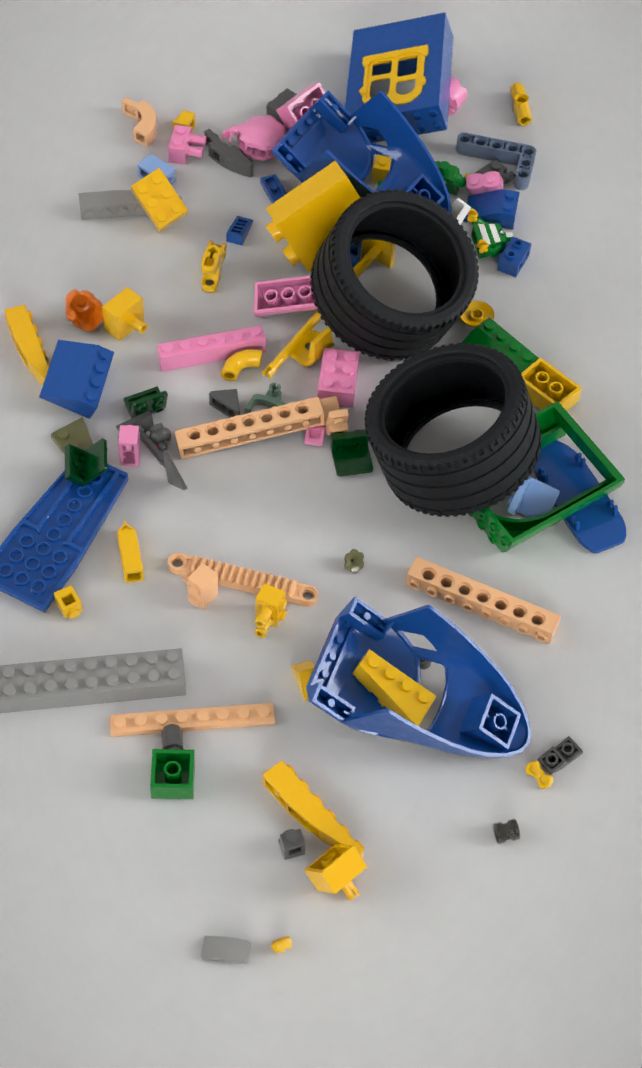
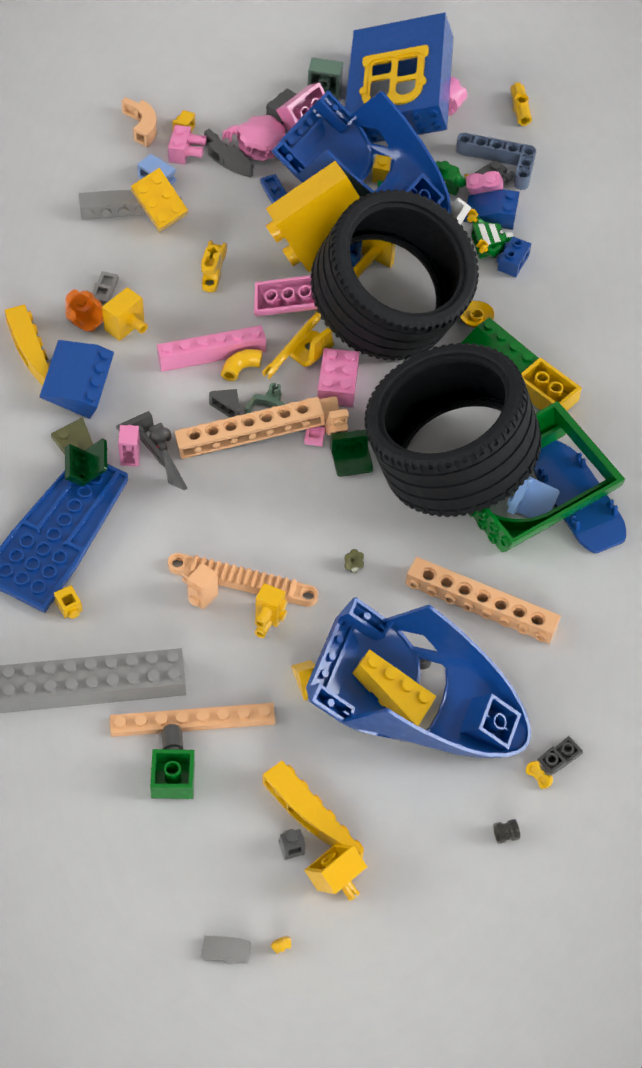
(106, 286): none -> light grey slope
(130, 554): yellow piece -> none
(148, 400): dark green bracket -> none
(237, 234): blue slope -> none
(328, 73): none -> sand green brick

